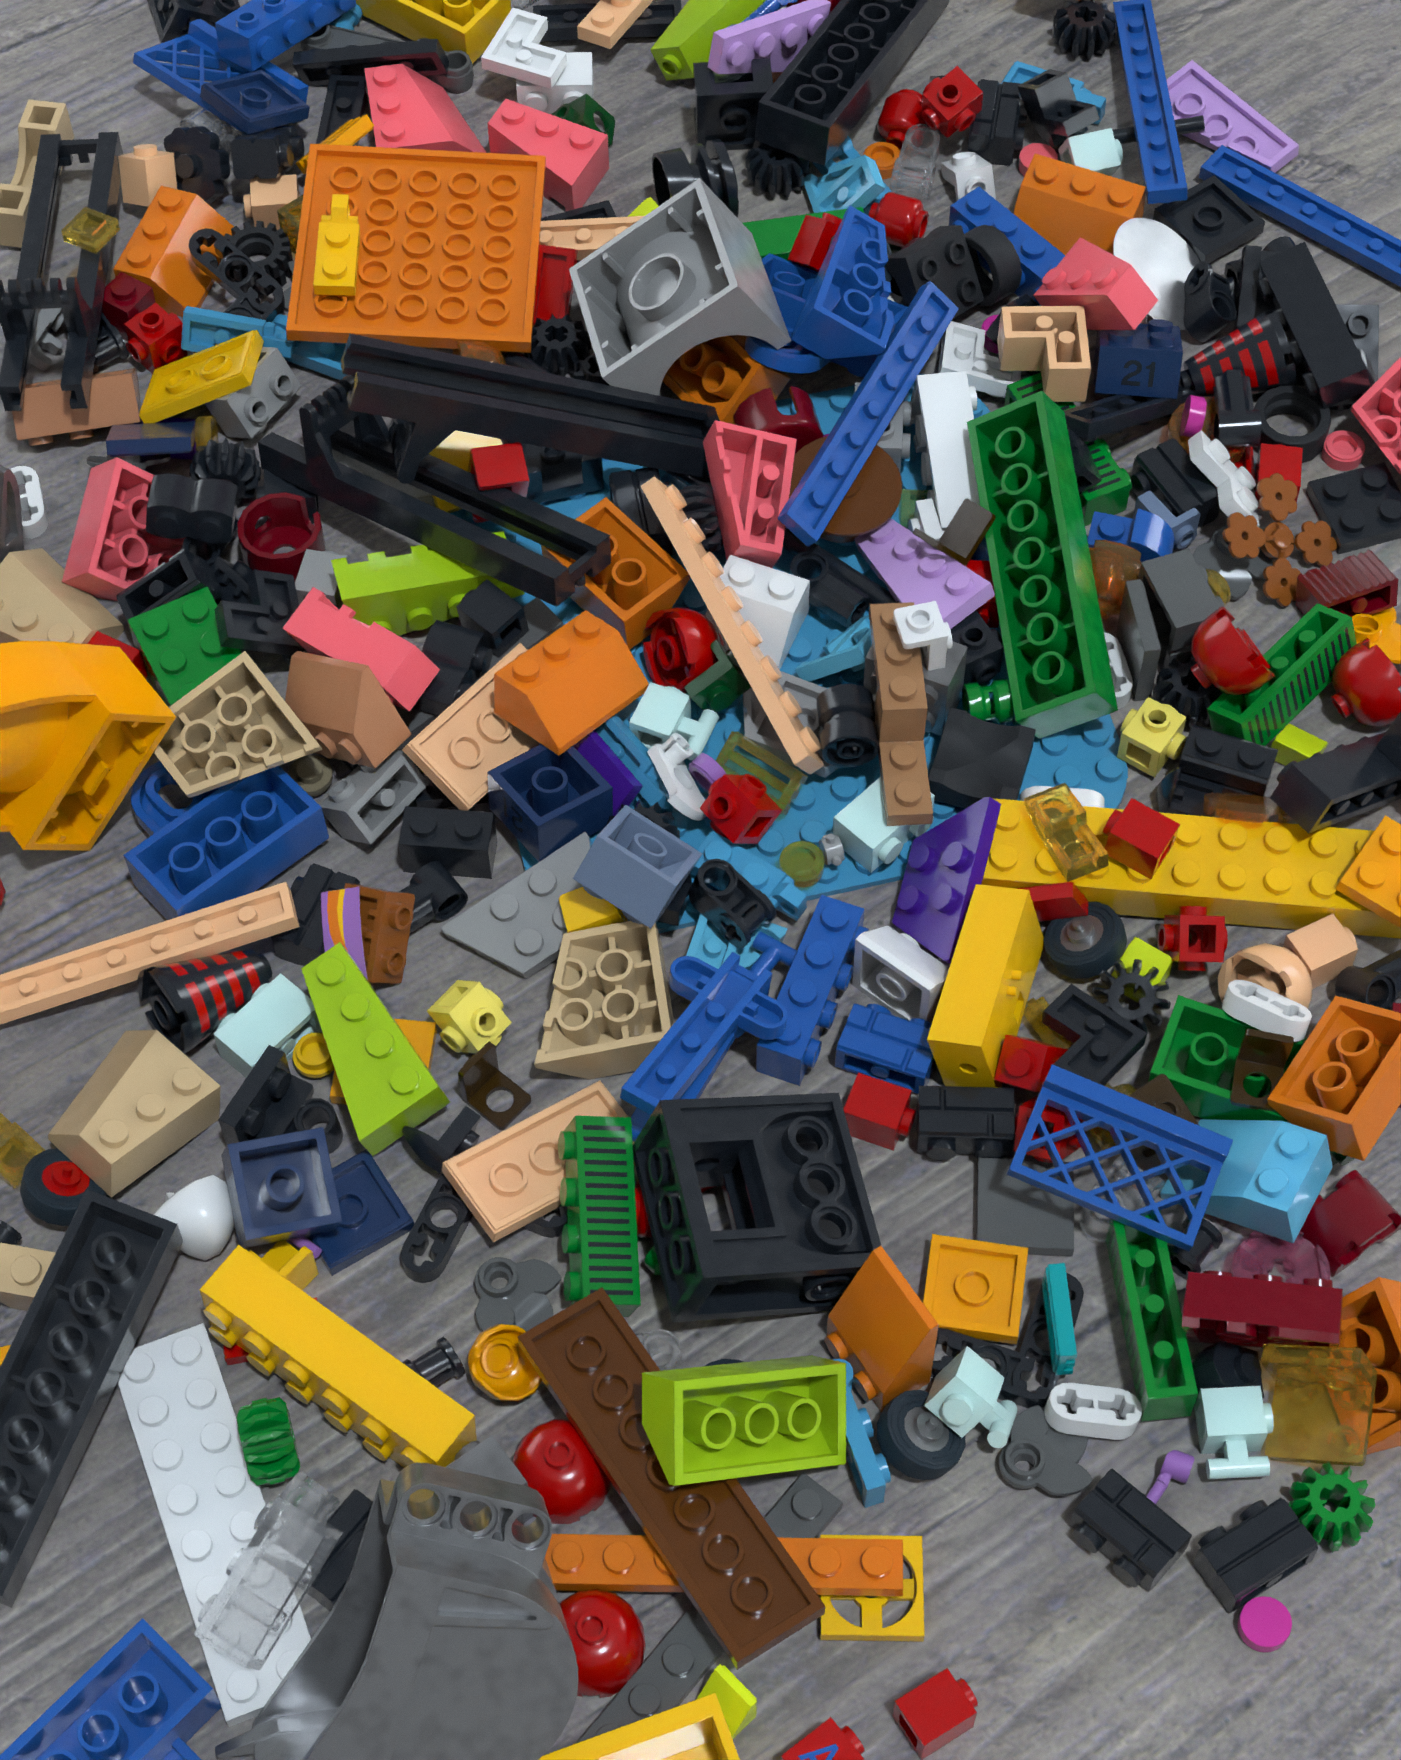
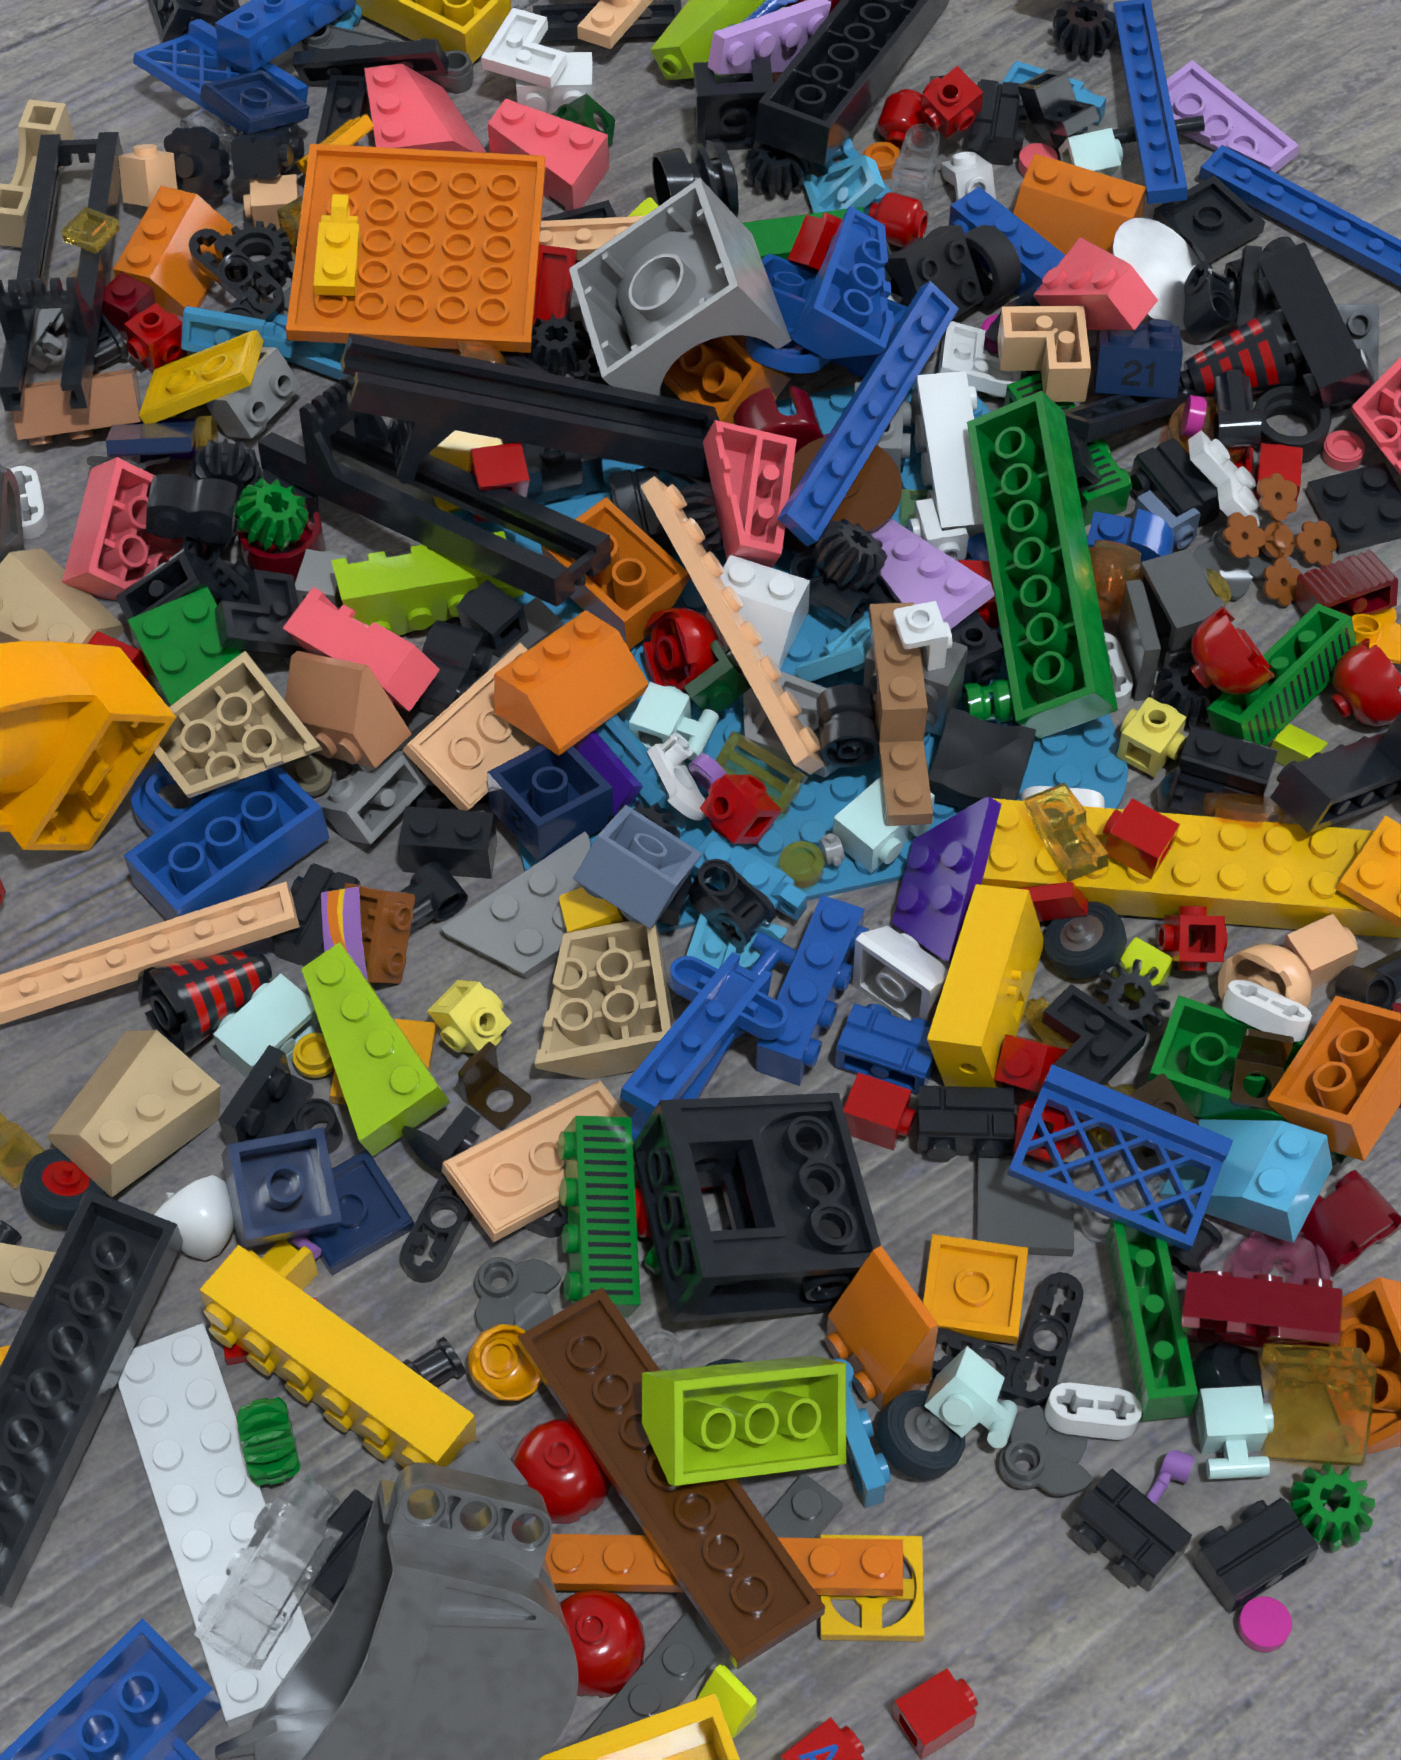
(271, 514): none -> green gear
(849, 554): none -> black gear
(963, 532): dark brown bracket -> none
(1059, 1319): teal tile -> none

